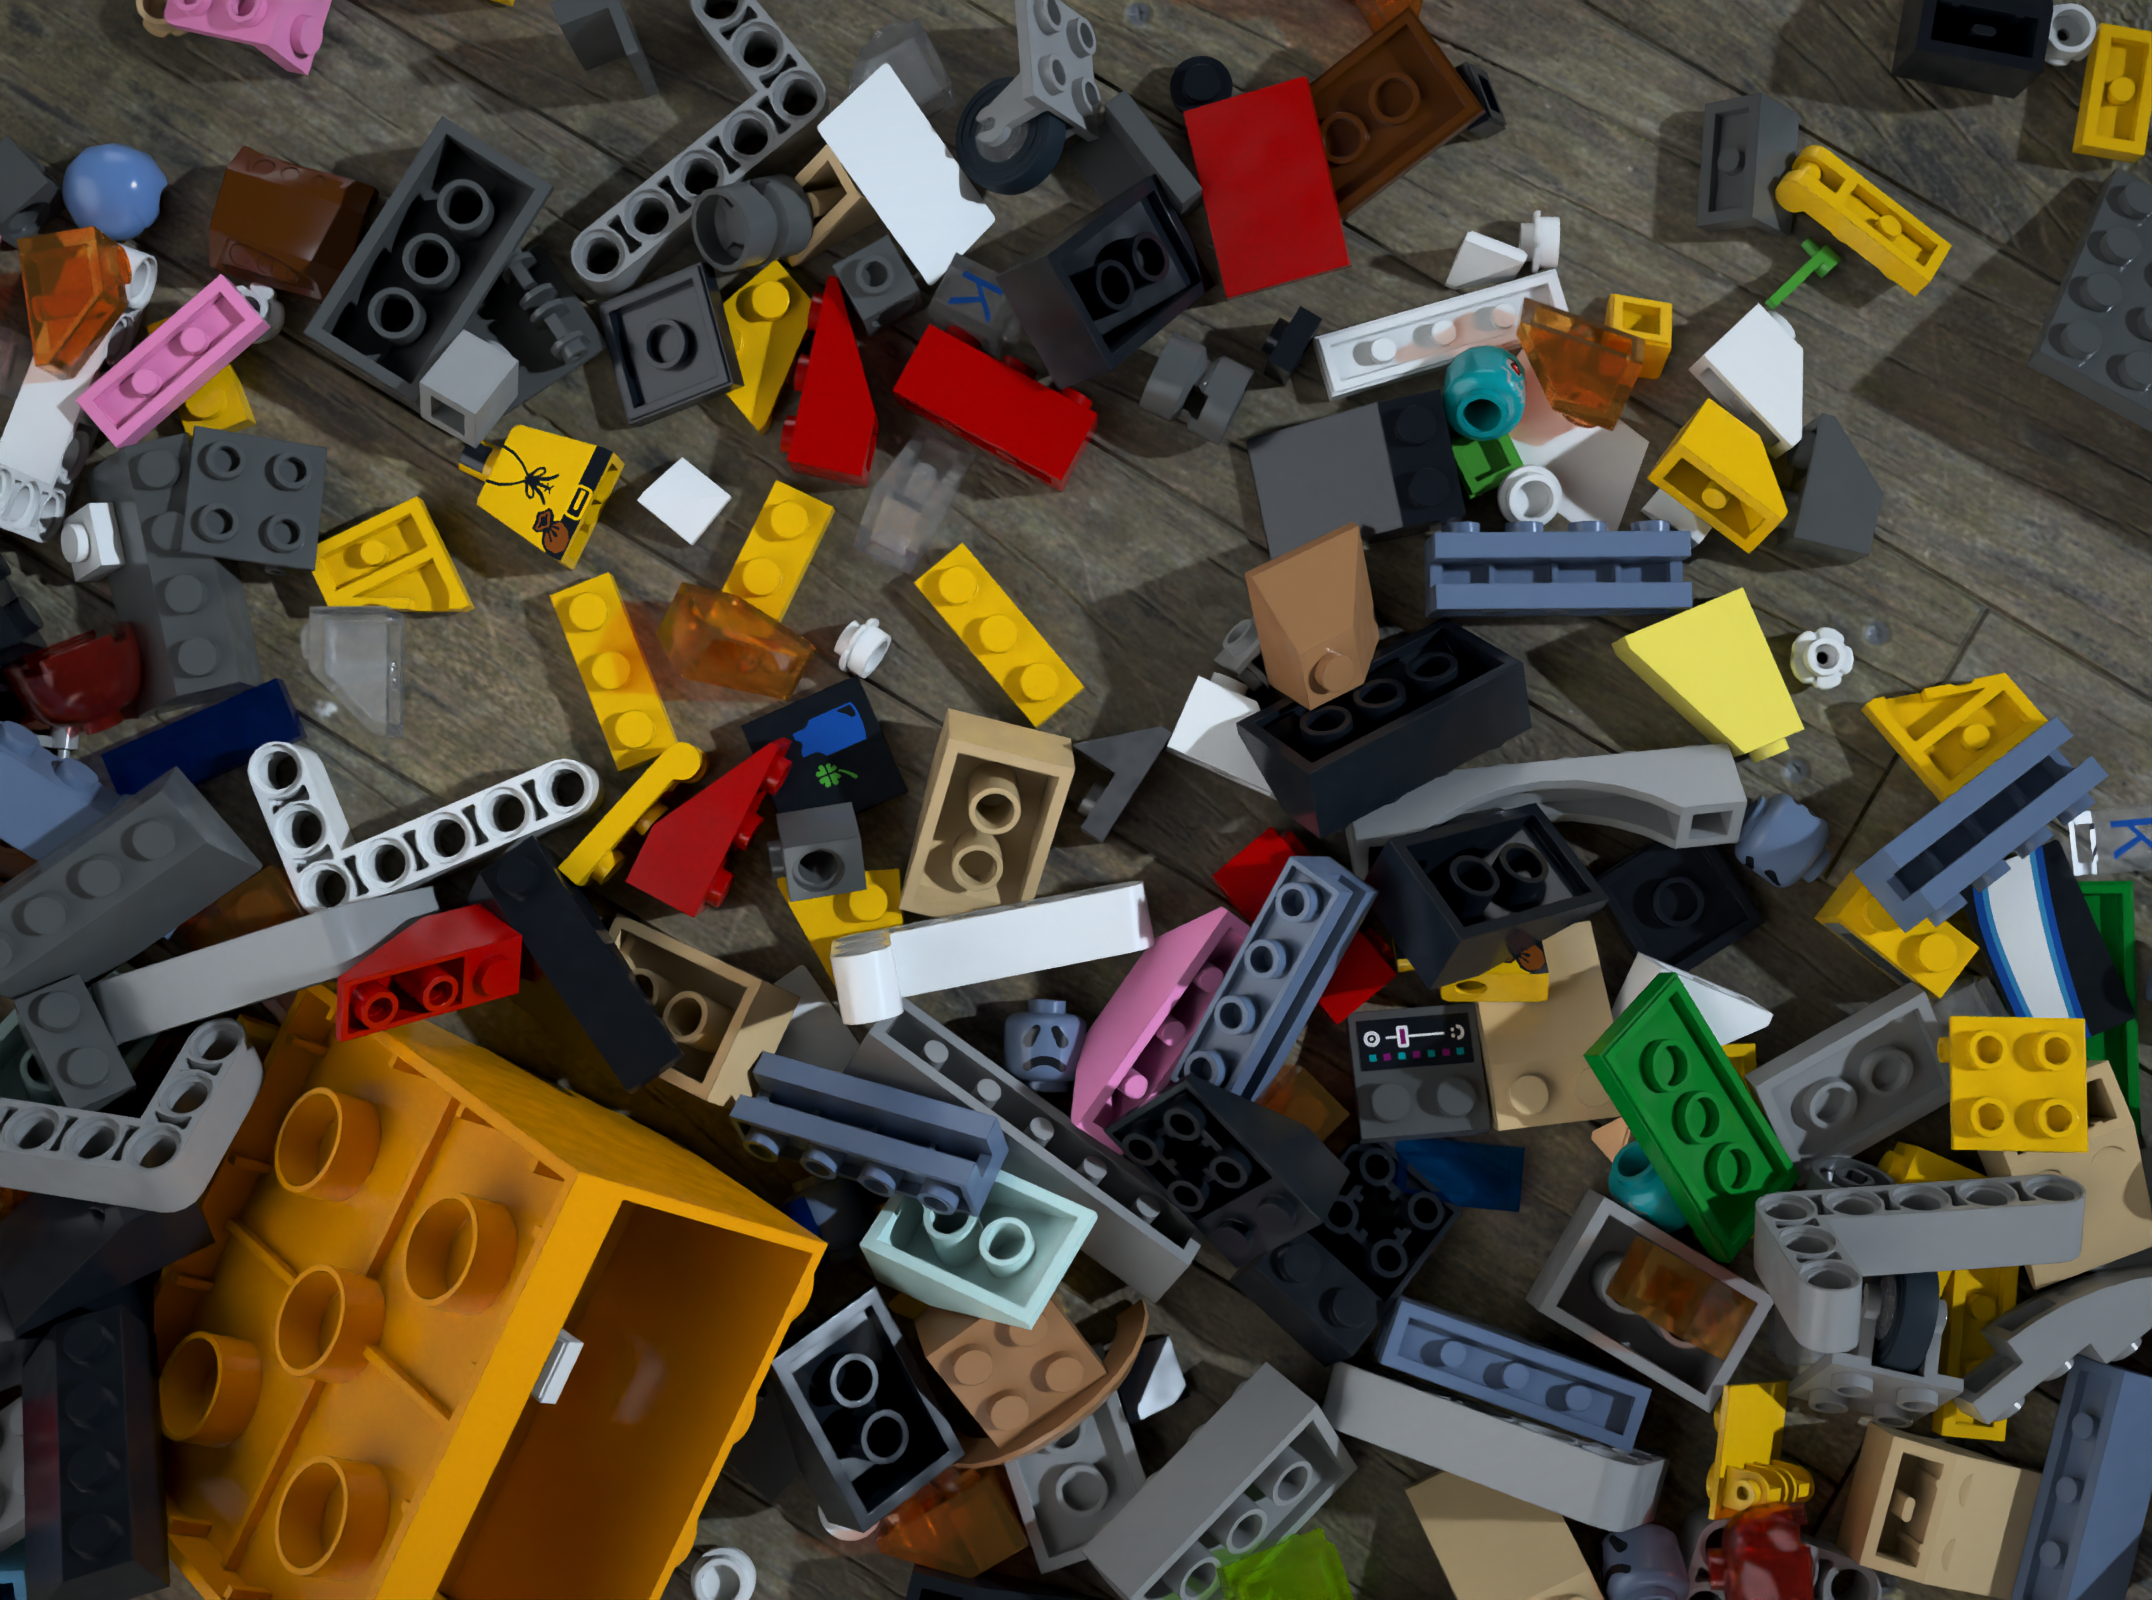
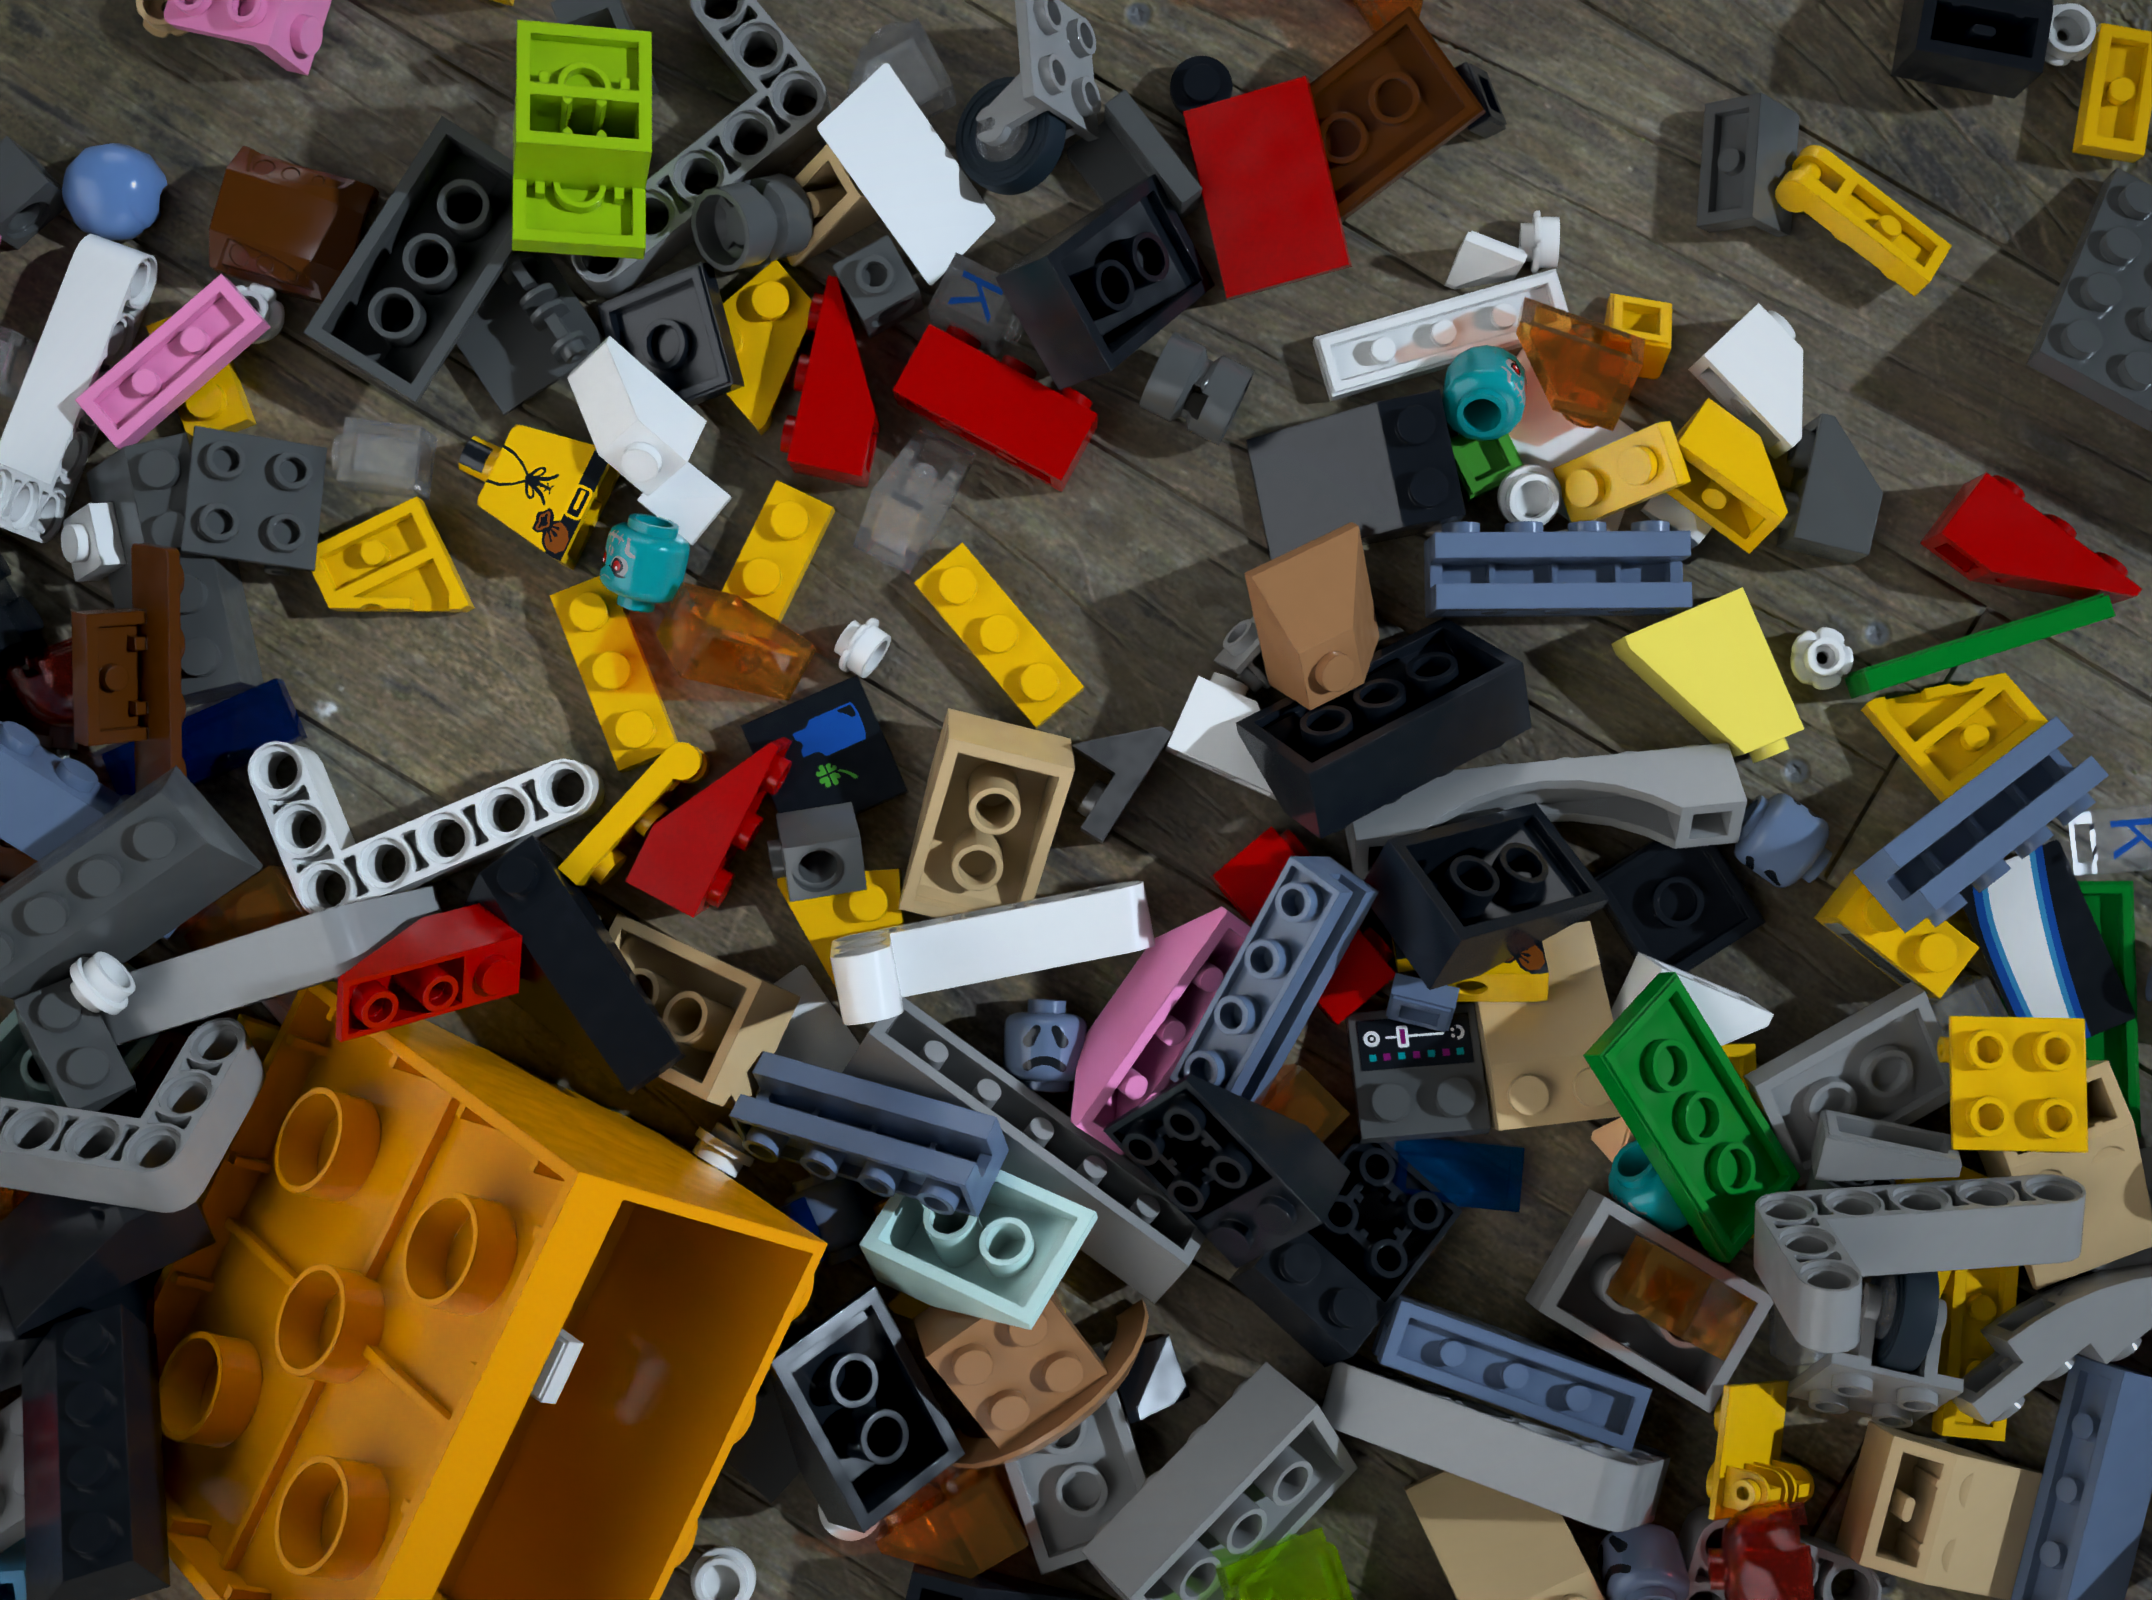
(72, 295): clear orange slope -> none
(101, 983): none -> white plate
(131, 667): none -> reddish brown bracket
(360, 661): clear slope -> none
(385, 458): none -> clear brick
(469, 387): light grey brick -> none
(581, 139): none -> lime bracket
(634, 416): none -> white slope
(644, 562): none -> teal head
(722, 1149): none -> white plate
(1288, 344): black plate -> none
(1419, 1006): none -> sand blue tile
(1622, 473): none -> yellow plate
(1821, 263): bright green piece -> none
(1873, 1149): none -> light grey slope
(1979, 645): none -> green tile
(2008, 543): none -> red slope

